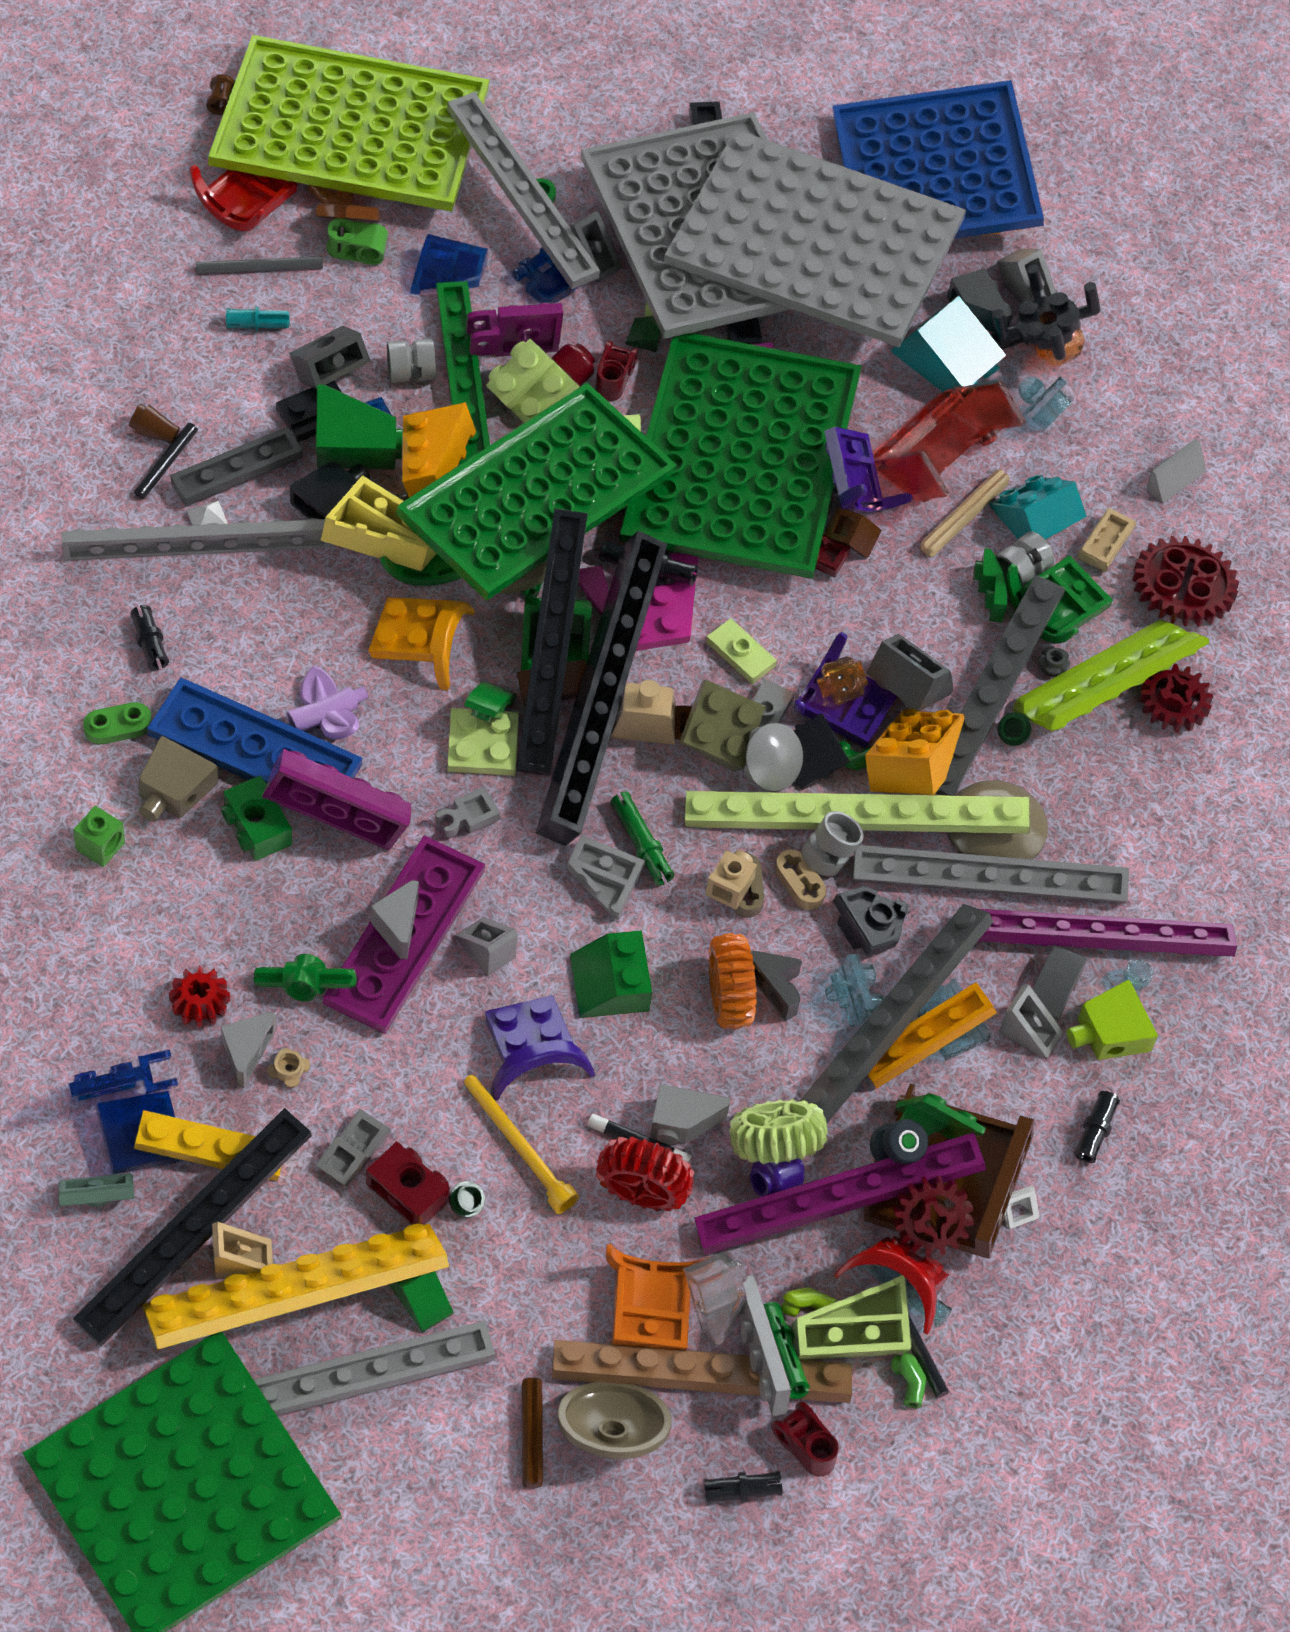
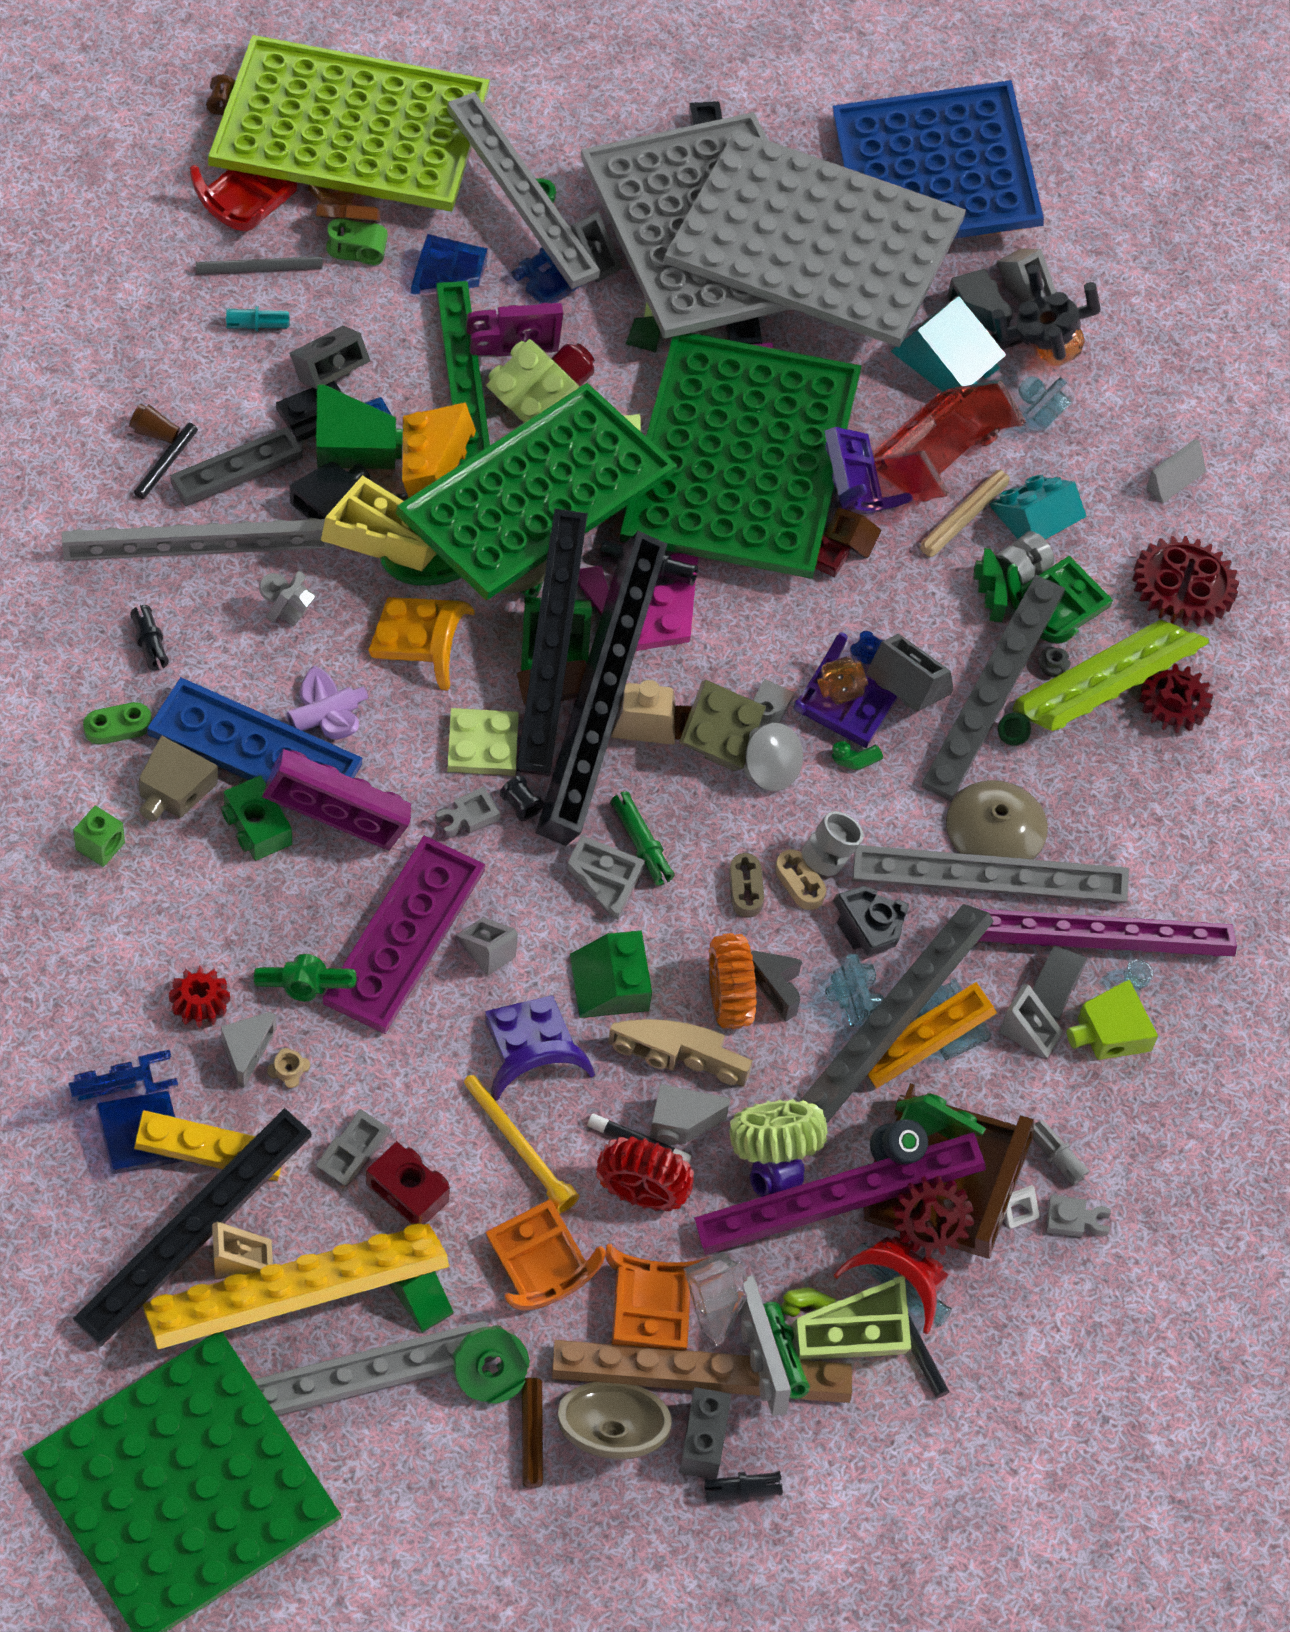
(96, 1190): sand green plate -> none
(207, 514): white slope -> none
(289, 600): none -> light grey hips
(395, 917): light grey slope -> none
(411, 360): light grey wheel -> none
(466, 1199): plate -> none
(489, 701): green slope -> none
(512, 1368): none -> green plate
(521, 798): none -> black bush
(541, 1257): none -> orange piece
(614, 370): dark red piece -> none
(668, 1041): none -> tan slope
(705, 1433): none -> dark grey brick
(731, 878): tan brick -> none
(741, 651): yellowish green plate -> none
(803, 1433): dark red piece -> none
(820, 751): black piece -> none
(860, 648): none -> clear blue plate
(871, 811): yellowish green plate -> none
(914, 752): light orange slope -> none
(915, 1377): bright green arm -> none
(1059, 1153): none -> light grey axle
(1070, 1217): none -> light grey plate
(1097, 1126): black pin -> none
(1106, 540): tan plate -> none

